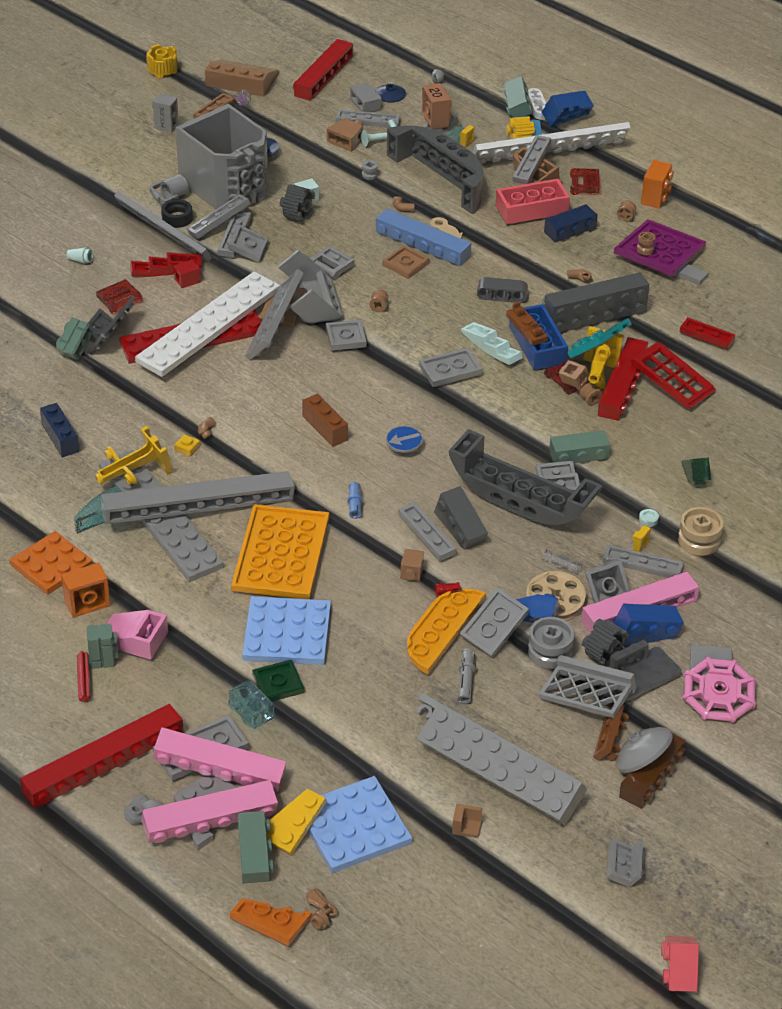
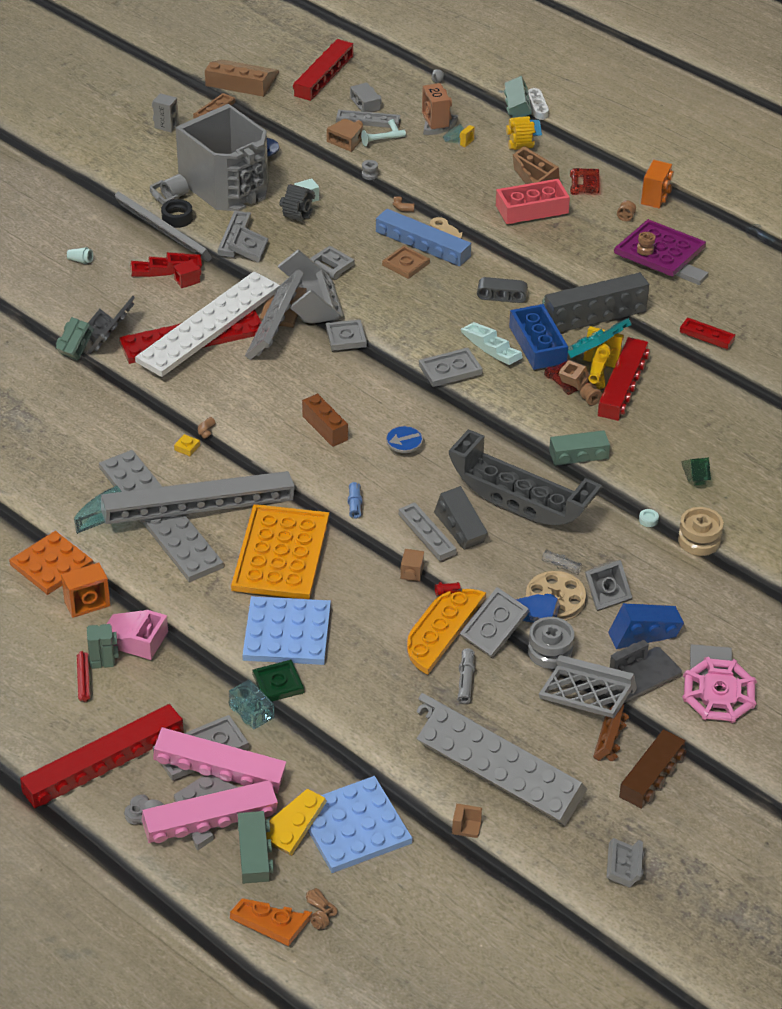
(59, 430): dark blue brick -> none
(116, 292): clear red plate -> none
(148, 453): yellow piece -> none
(162, 61): yellow brick -> none
(218, 216): light grey plate -> none
(243, 97): clear tile -> none
(378, 300): medium nougat wheel -> none
(391, 93): dark blue dish -> none
(442, 156): dark grey slope -> none
(526, 324): dark orange plate -> none
(531, 159): light grey plate -> none
(559, 141): white plate -> none
(559, 473): light grey slope -> none
(567, 107): blue wedge -> none
(570, 223): dark blue brick -> none
(580, 274): medium nougat arm -> none
(604, 641): dark grey brick -> none
(641, 538): yellow plate -> none
(643, 562): light grey tile -> none
(643, 748): light grey dish -> none
(672, 591): bright pink brick -> none
(682, 963): coral brick -> none
(697, 397): red piece -> none

